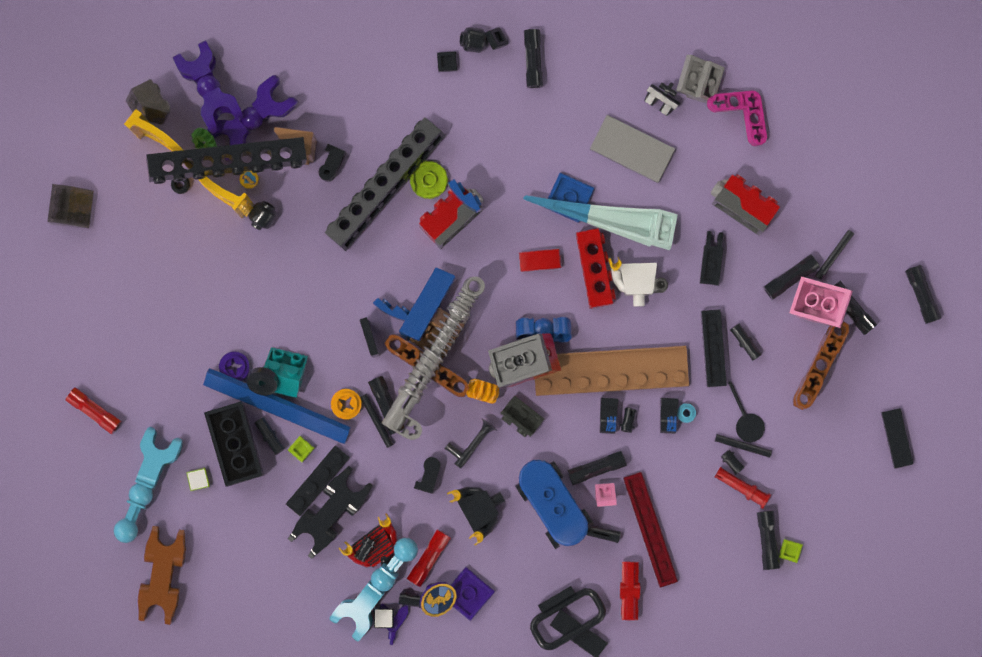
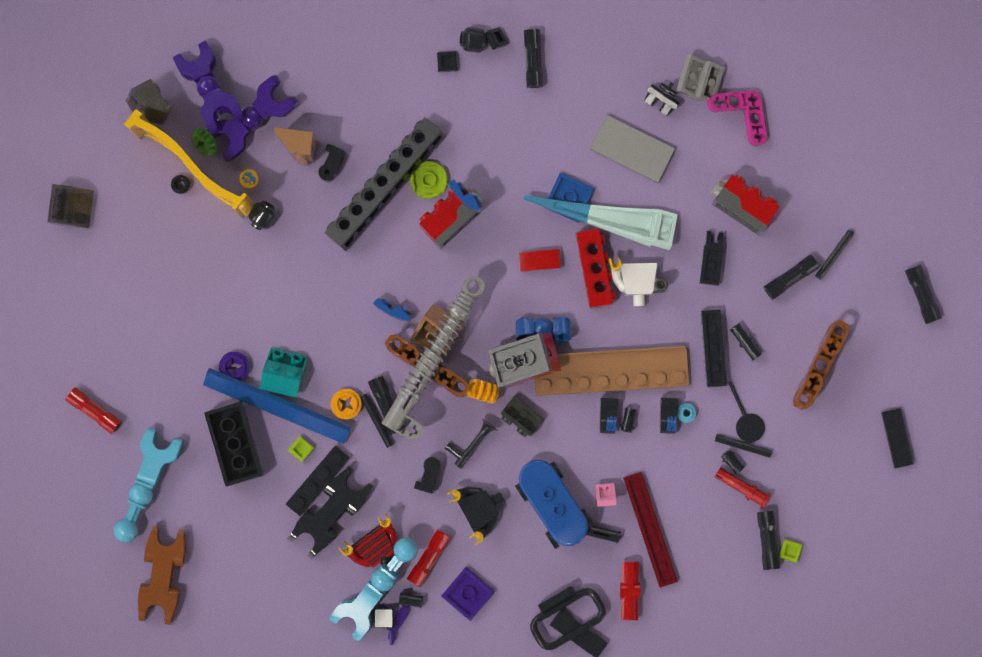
(198, 479): white tile -> none
(254, 150): black brick -> none
(262, 381): black piece -> none
(269, 435): black pin -> none
(365, 549): black pin -> none
(369, 337): black tile -> none
(427, 305): blue panel -> none
(438, 599): shield -> none
(595, 468): black axle -> none
(820, 302): bright pink slope -> none
(858, 315): black axle -> none

